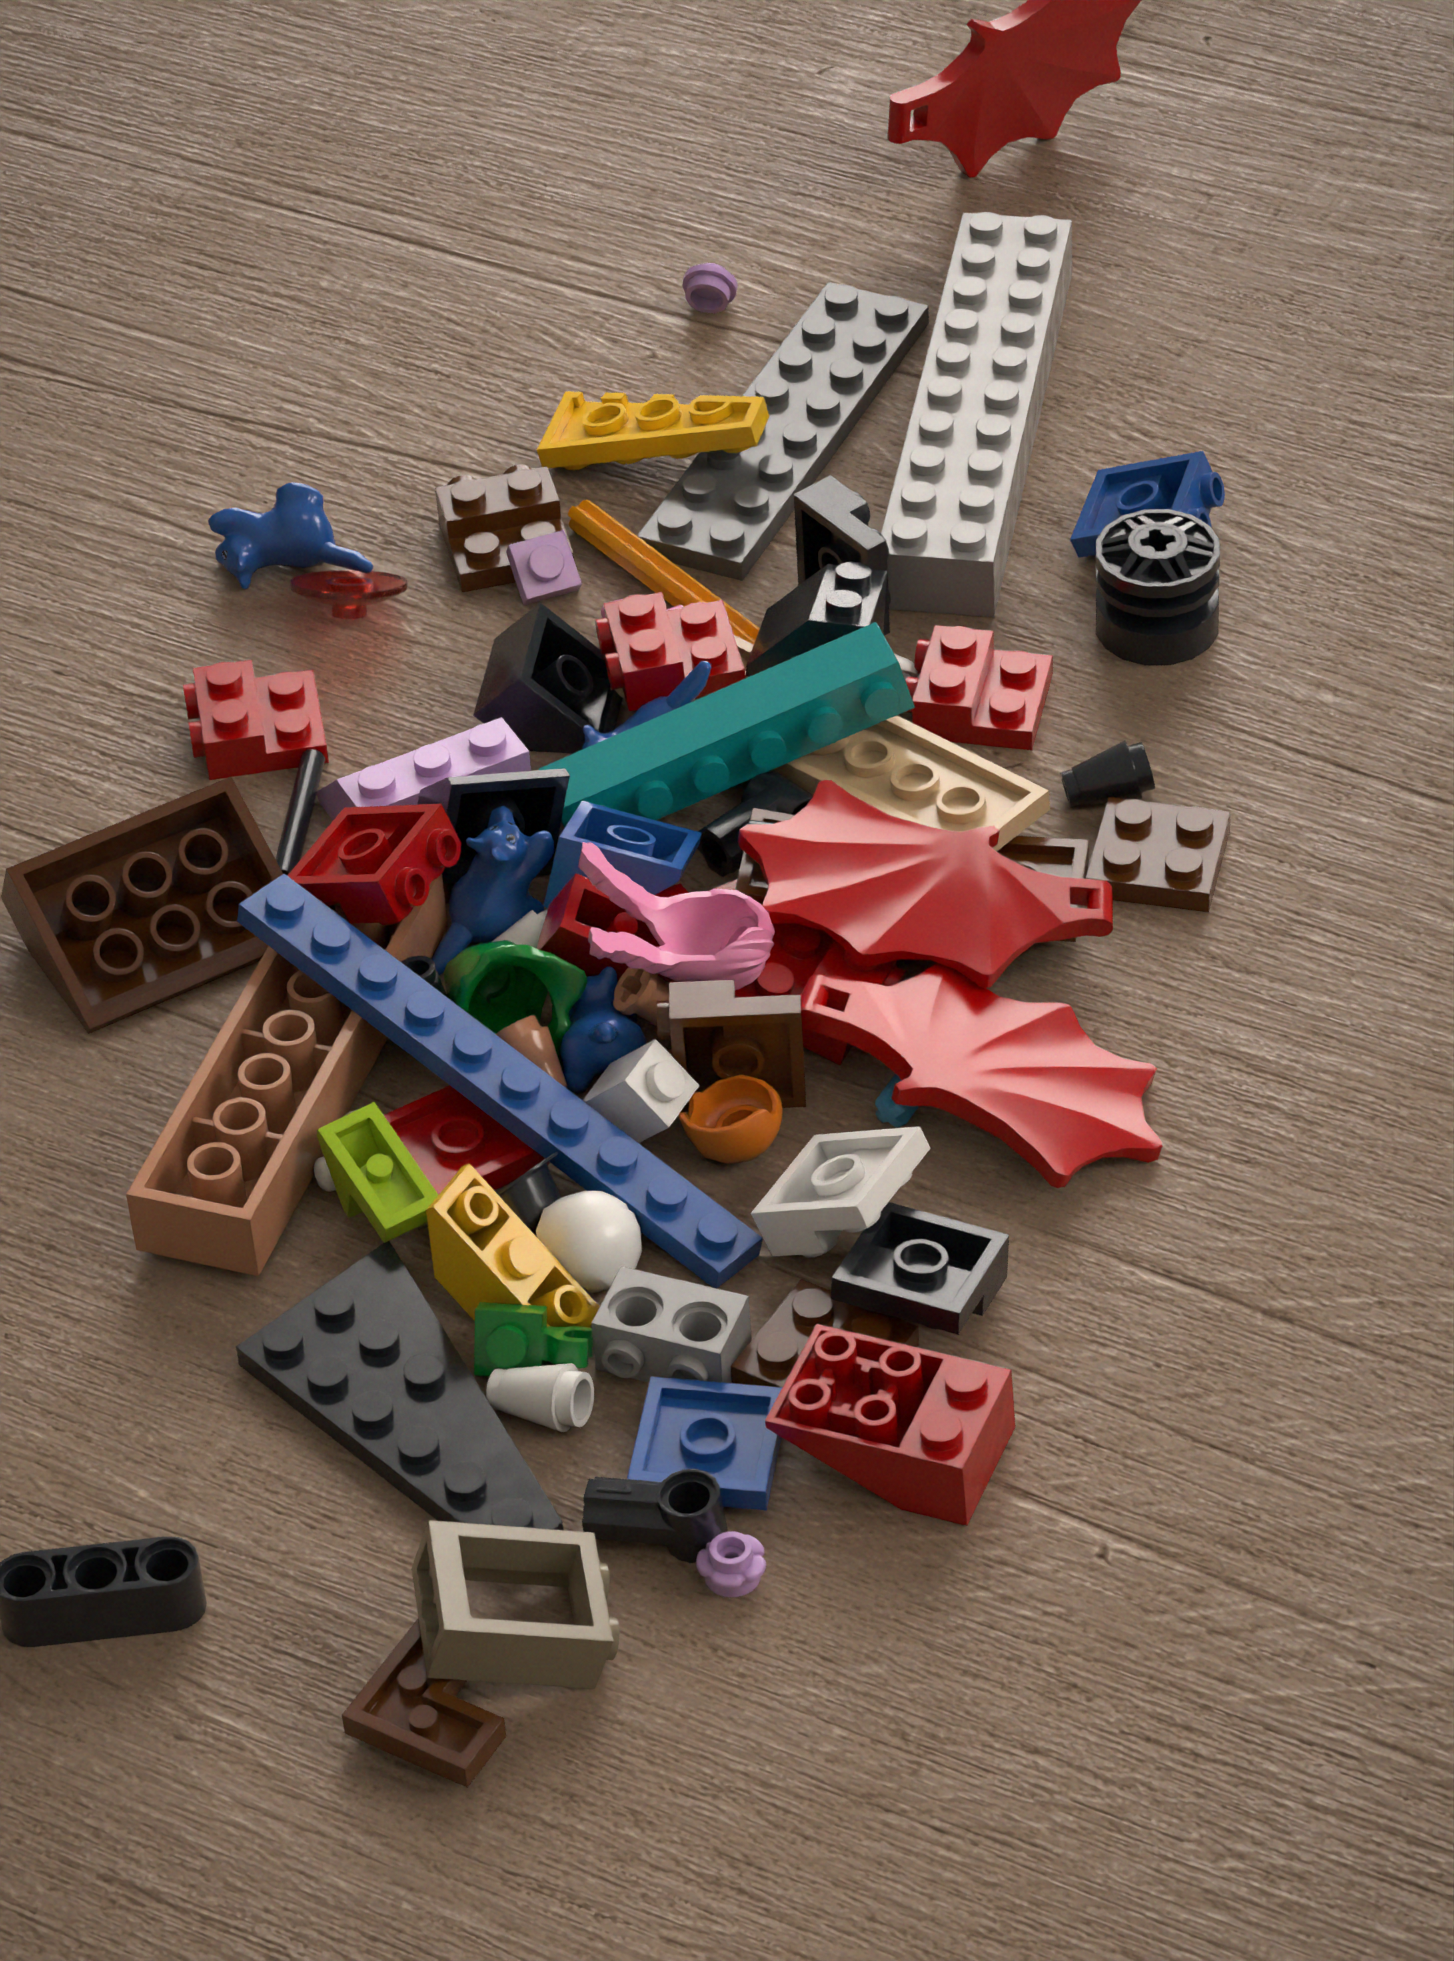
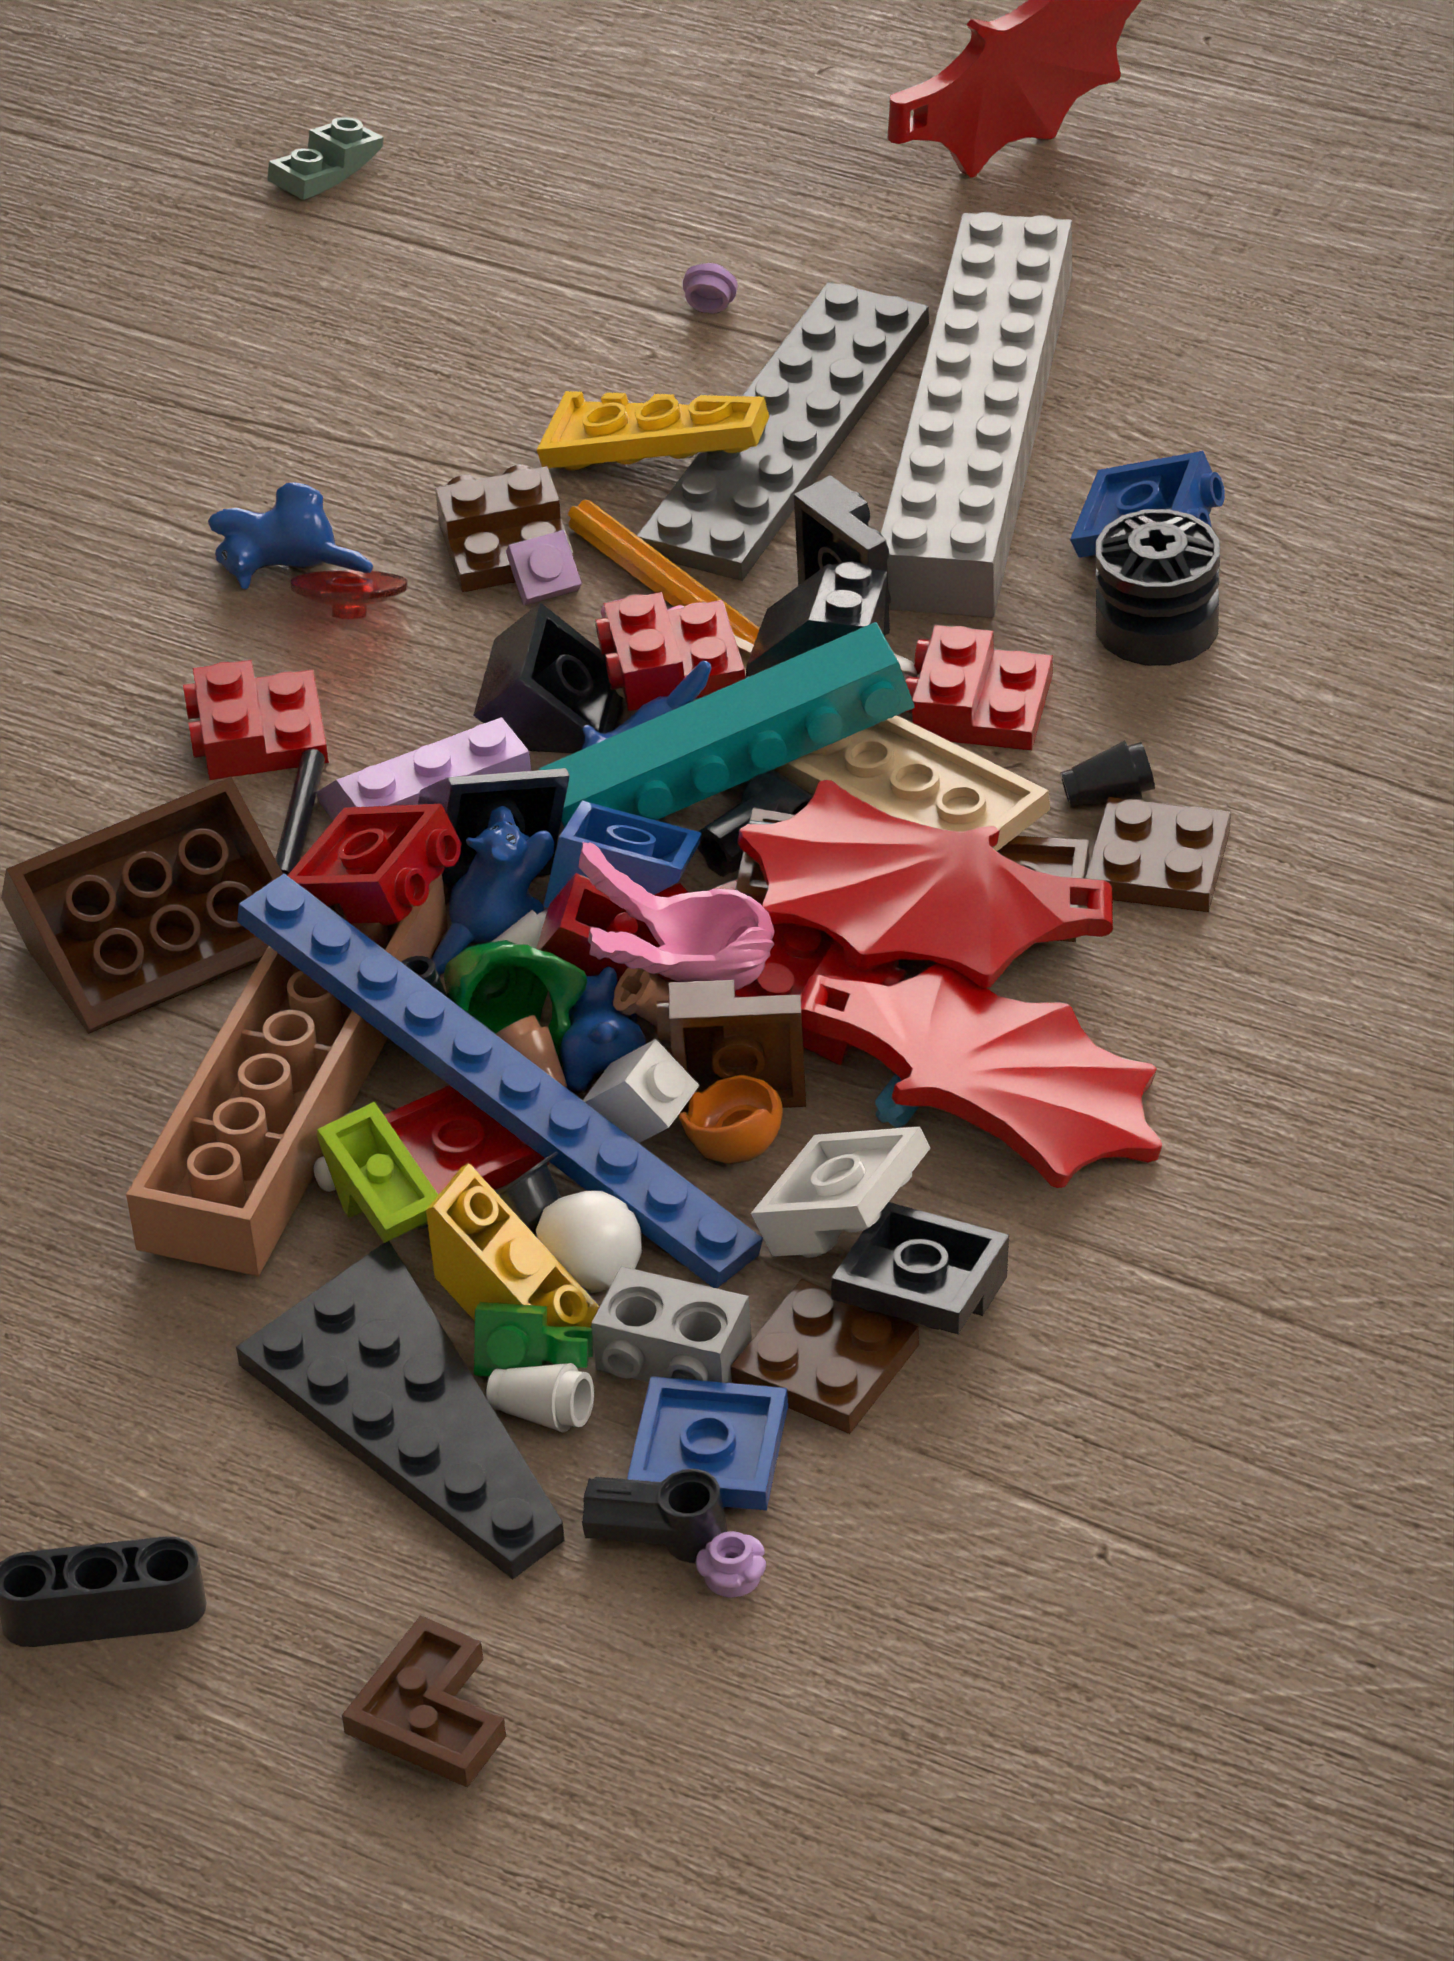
(331, 157): none -> sand green slope
(507, 1649): dark tan window -> none
(898, 1419): red slope -> none

